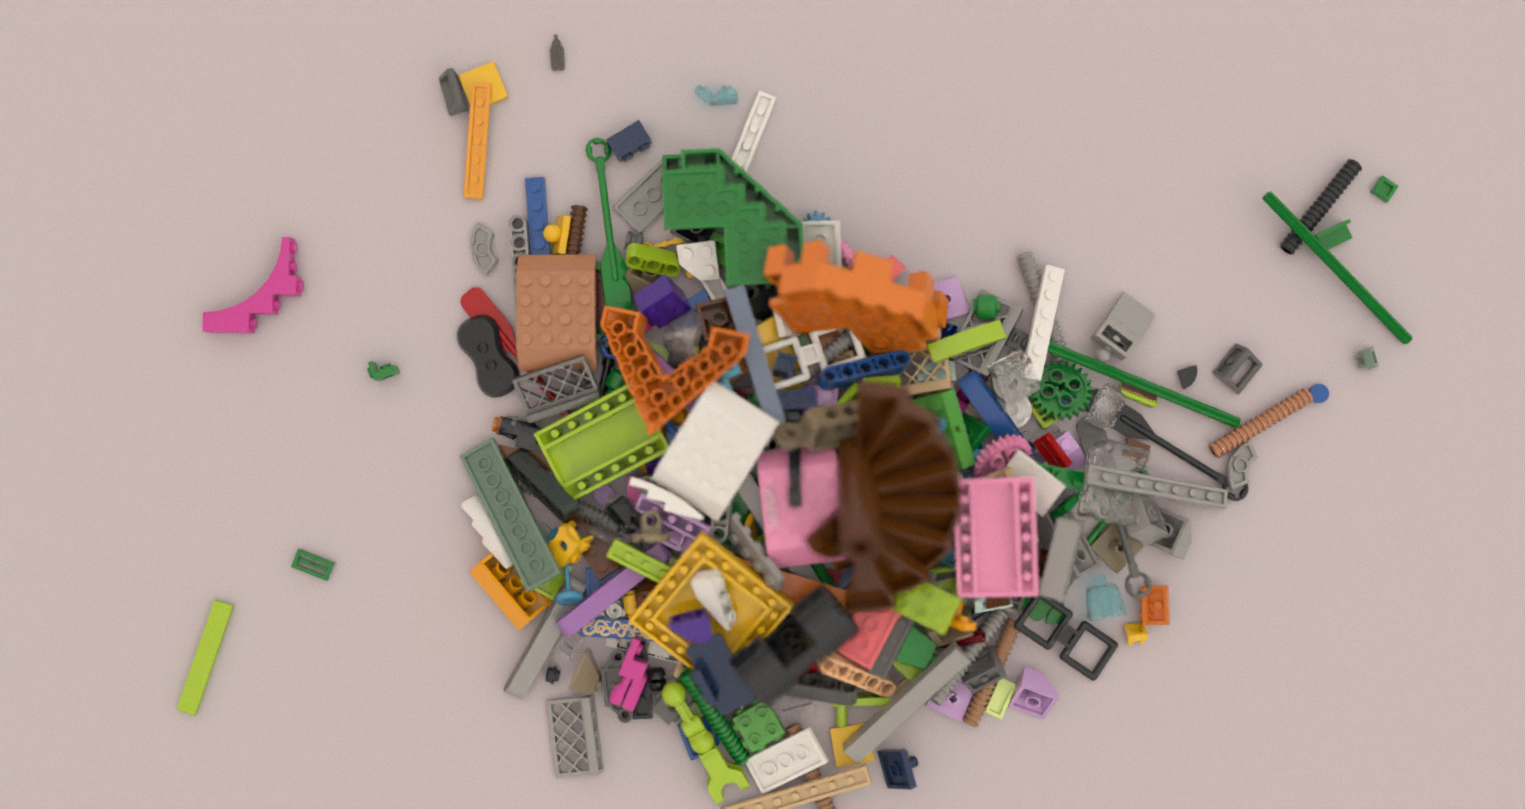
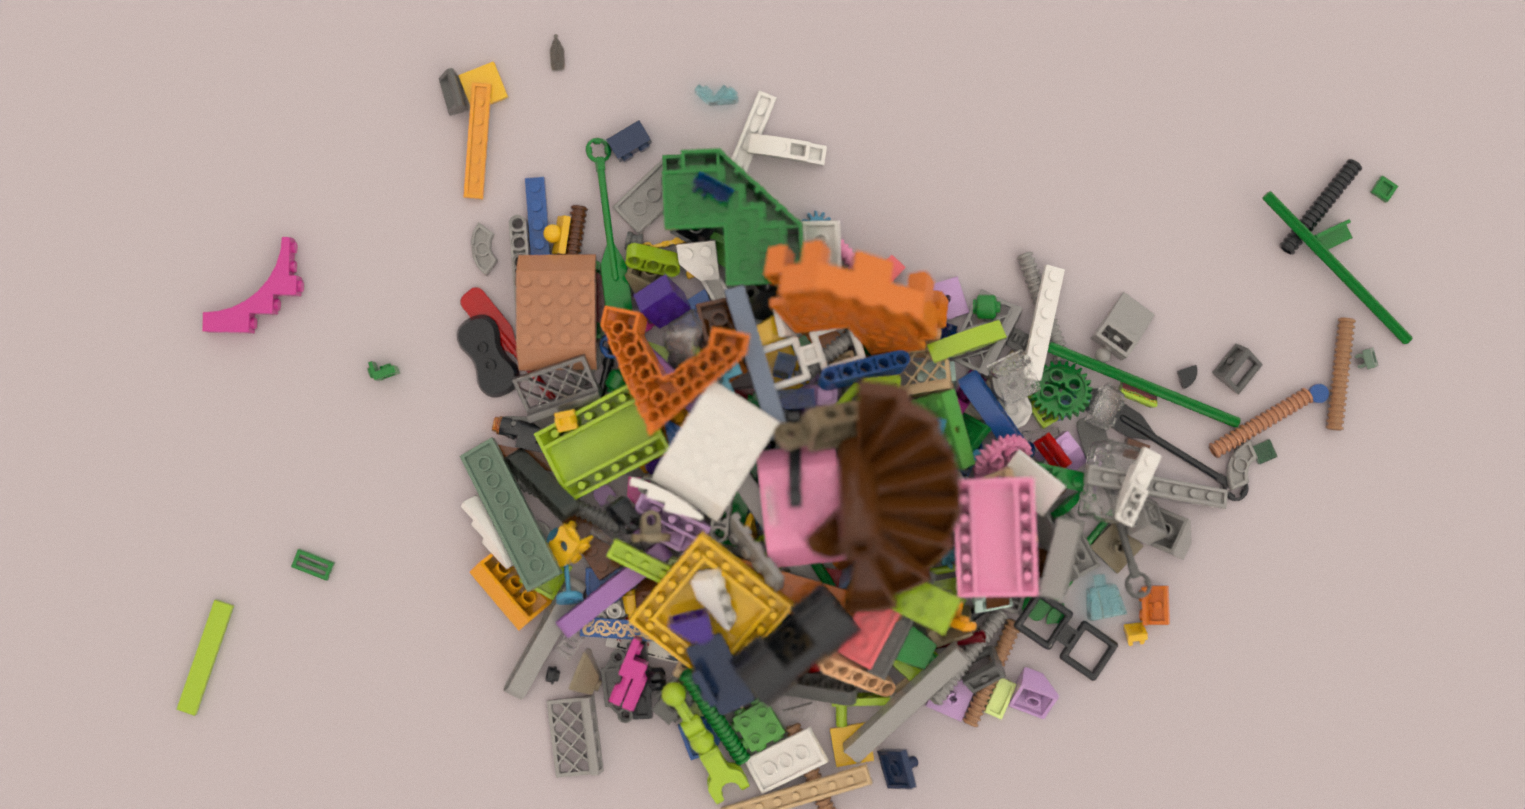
(566, 420): none -> yellow tile
(708, 184): none -> clear blue plate
(787, 149): none -> white slope
(1134, 486): none -> white slope
(1265, 451): none -> clear green tile
(1340, 373): none -> medium nougat piece

